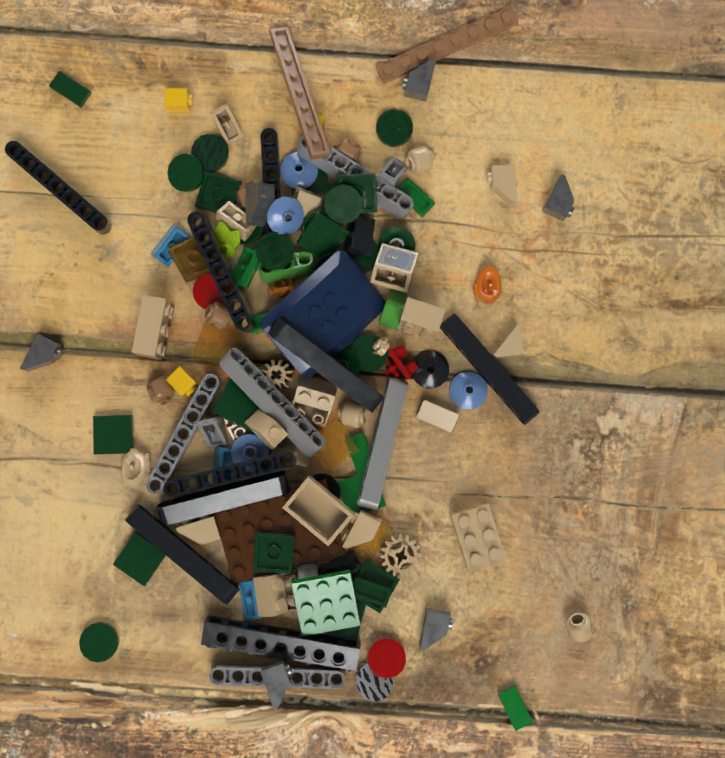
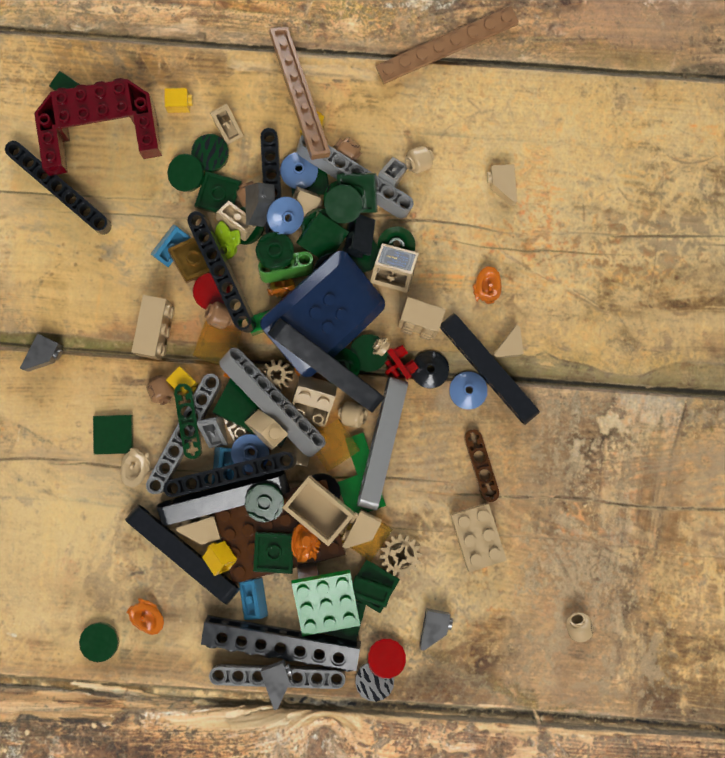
(92, 105): none -> dark red wedge
(139, 559): dark green tile -> none
(146, 617): none -> orange hat
(186, 421): none -> dark green beam
(219, 558): none -> yellow brick
(246, 268): green hinge -> none
(264, 502): none -> tile
(274, 594): tan slope -> none
(304, 544): none -> orange hat
(342, 563): black hinge -> none
(393, 309): bright green slope -> none
(394, 128): dark green tile -> none
(419, 81): flat silver slope -> none
(421, 201): green tile -> none
(437, 416): tan slope -> none
(478, 466): none -> reddish brown beam
(515, 708): green tile -> none
(560, 201): flat silver slope -> none

